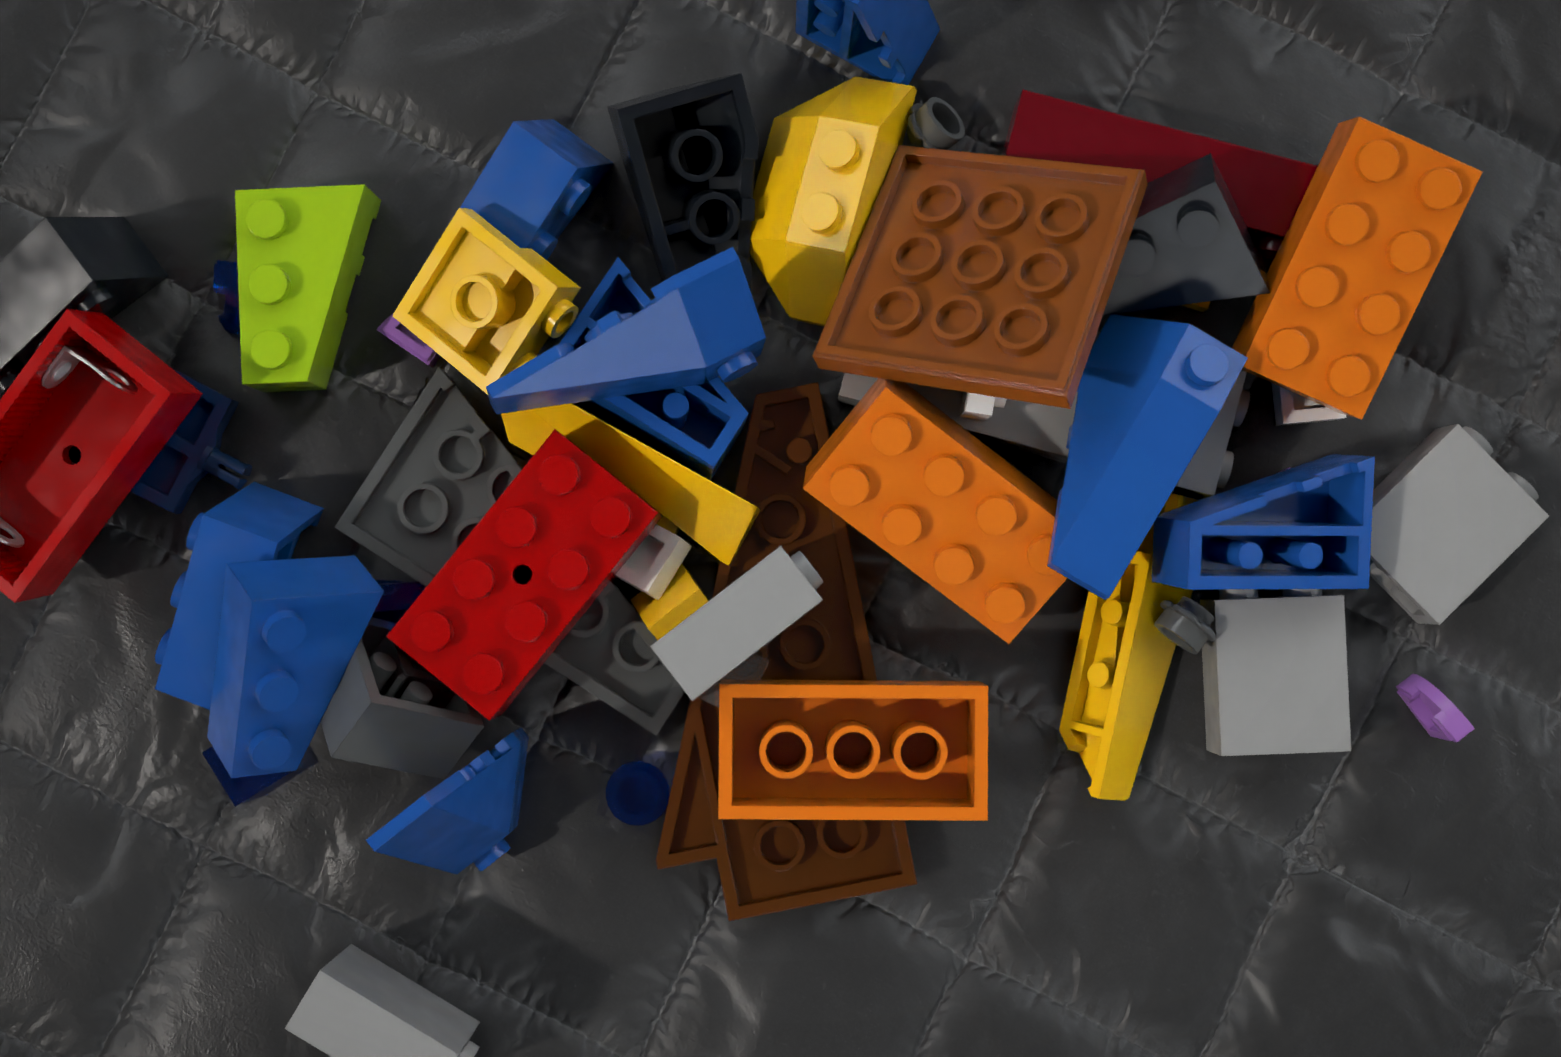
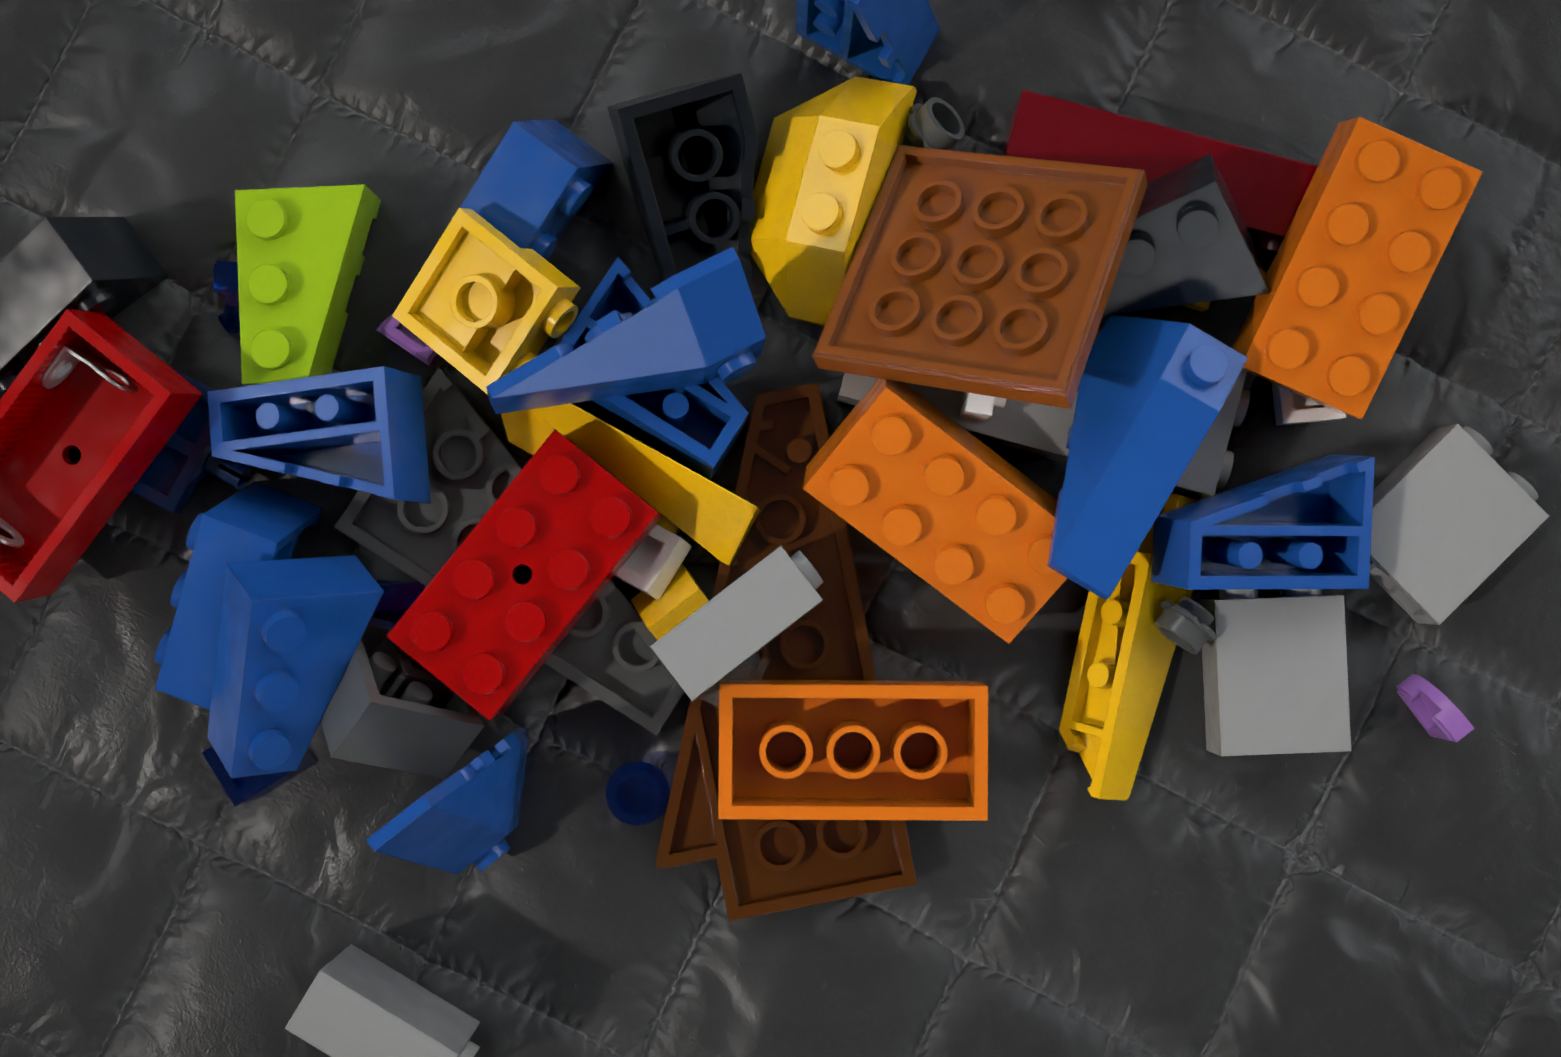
(332, 428): none -> blue wedge

